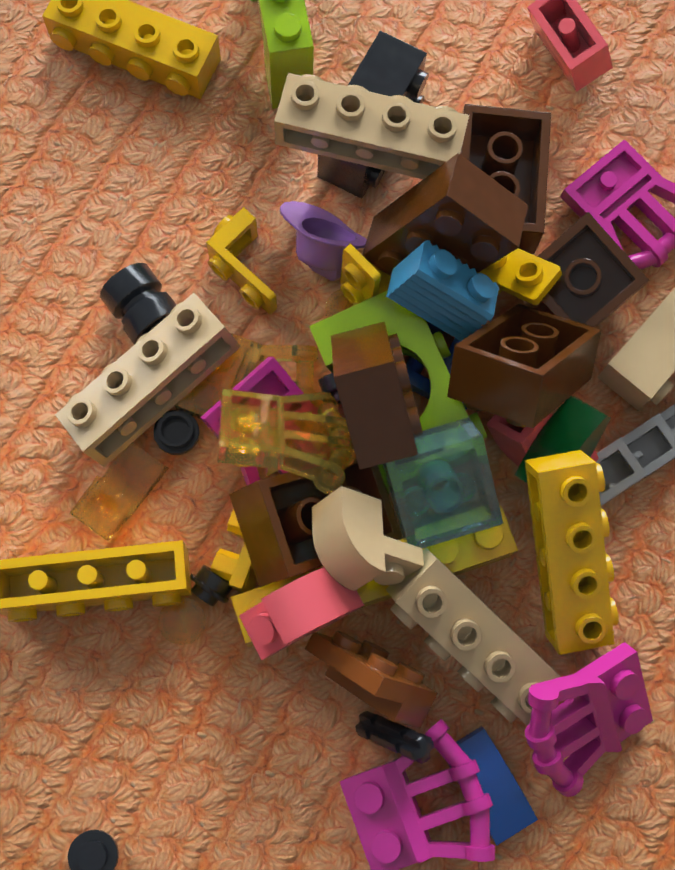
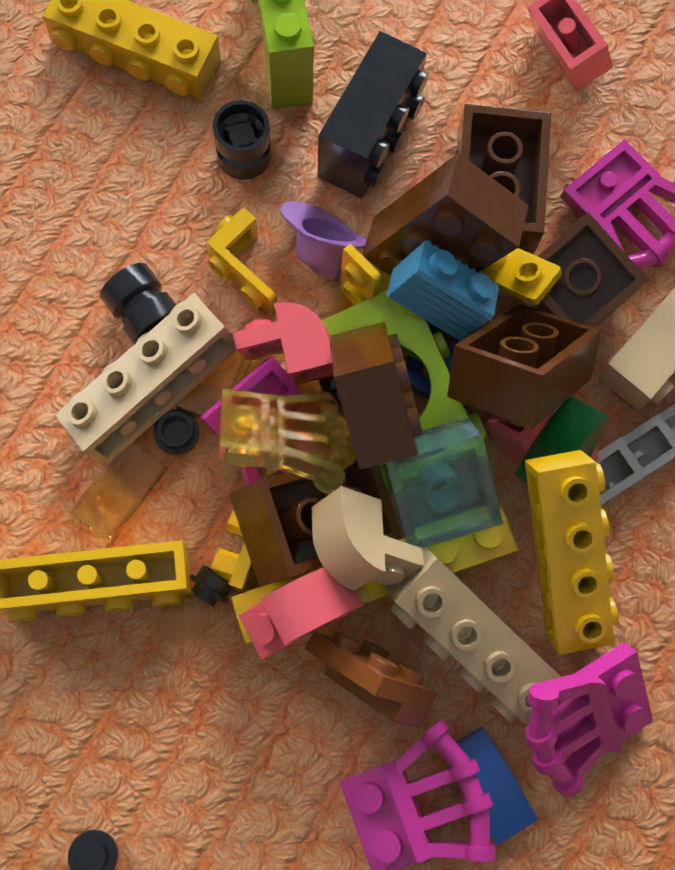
(242, 139): none -> black wheel
(295, 333): none -> coral brick
(367, 126): tan brick -> none
(395, 737): black axle -> none

